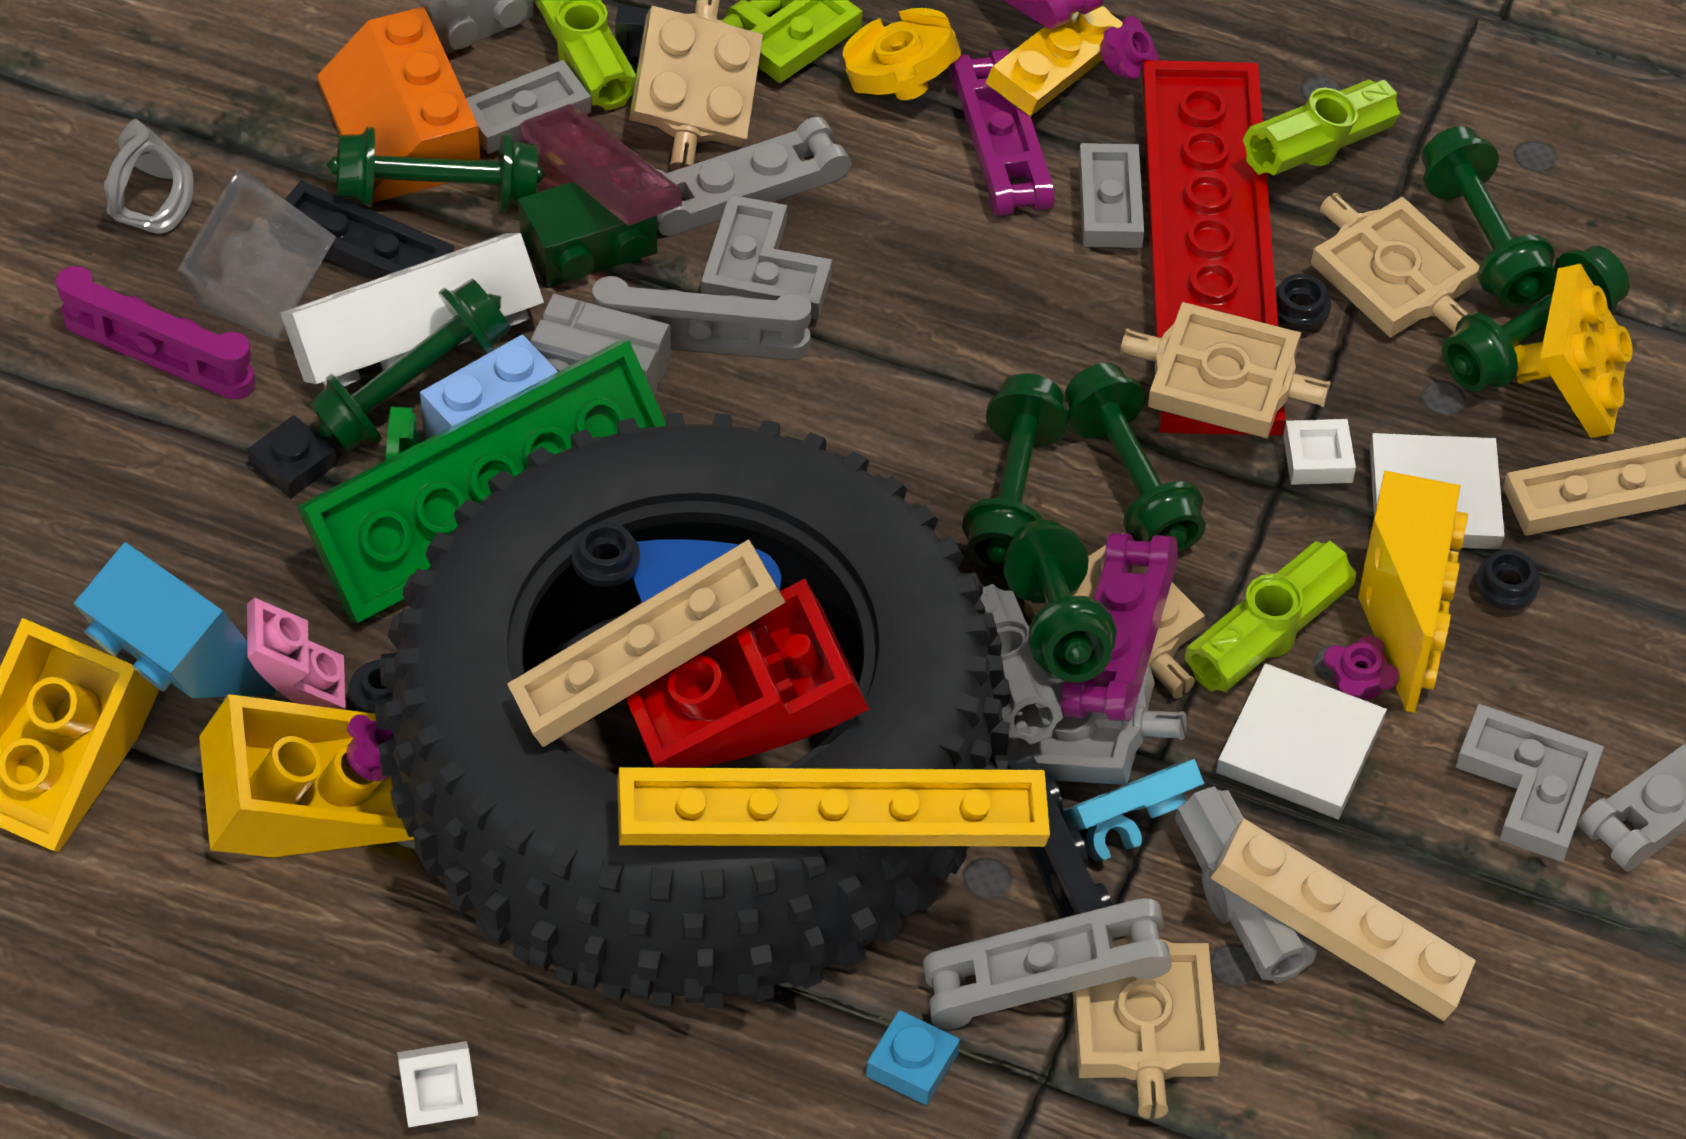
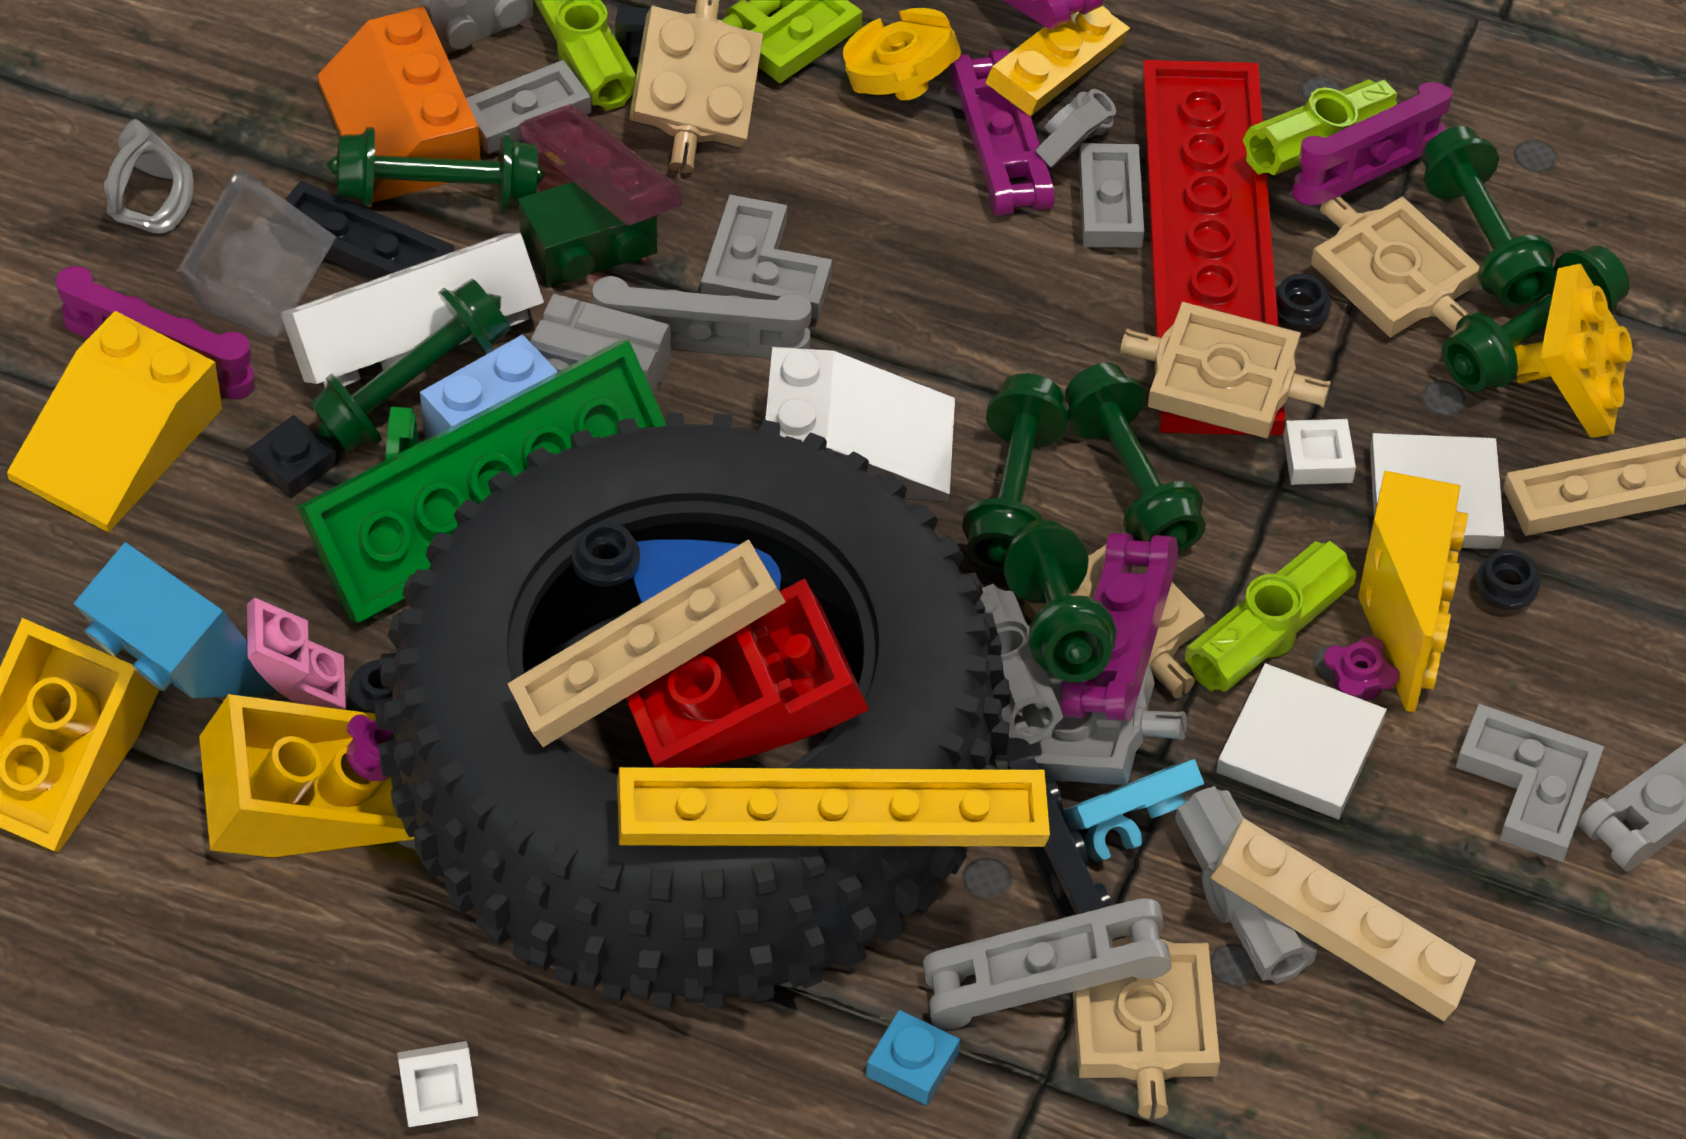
(117, 421): none -> yellow slope
(758, 172): light grey plate -> none
(868, 411): none -> white slope
(1084, 117): none -> light grey plate
(1127, 48): magenta plate -> none
(1370, 146): none -> magenta plate

